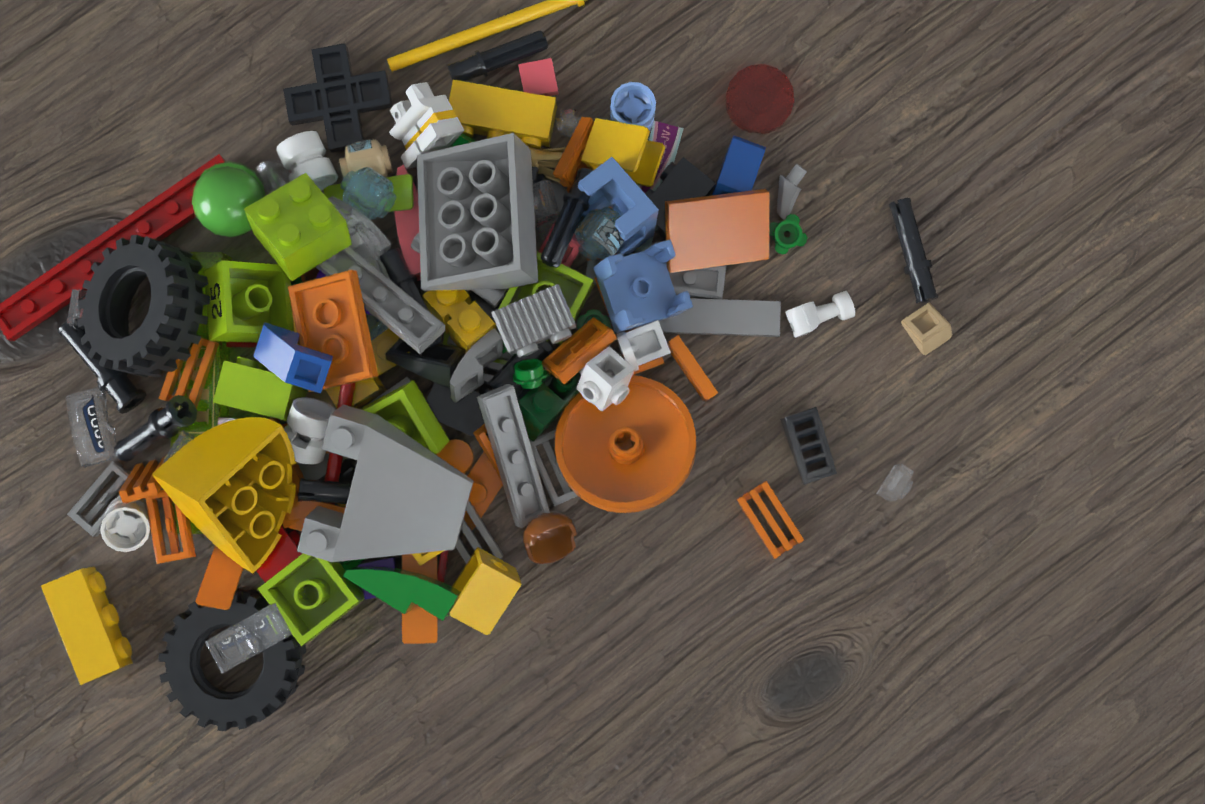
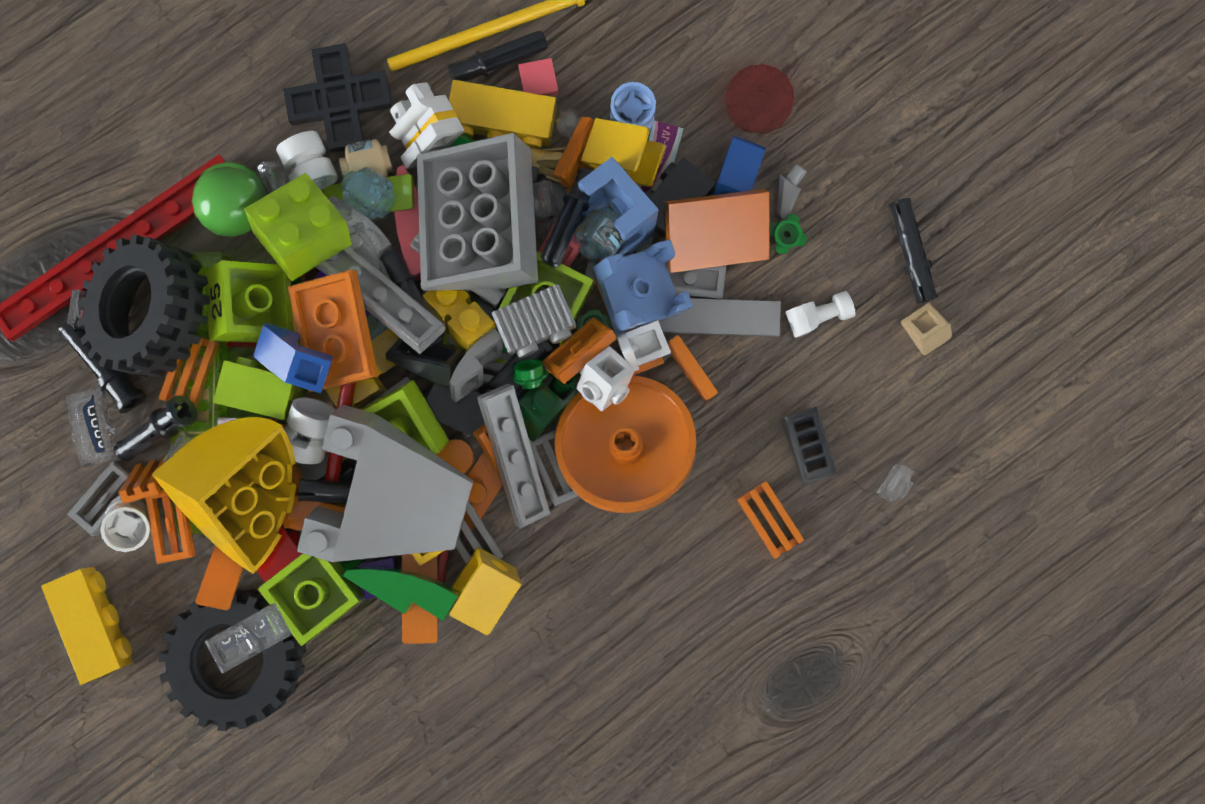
(549, 537): dark orange hair -> none

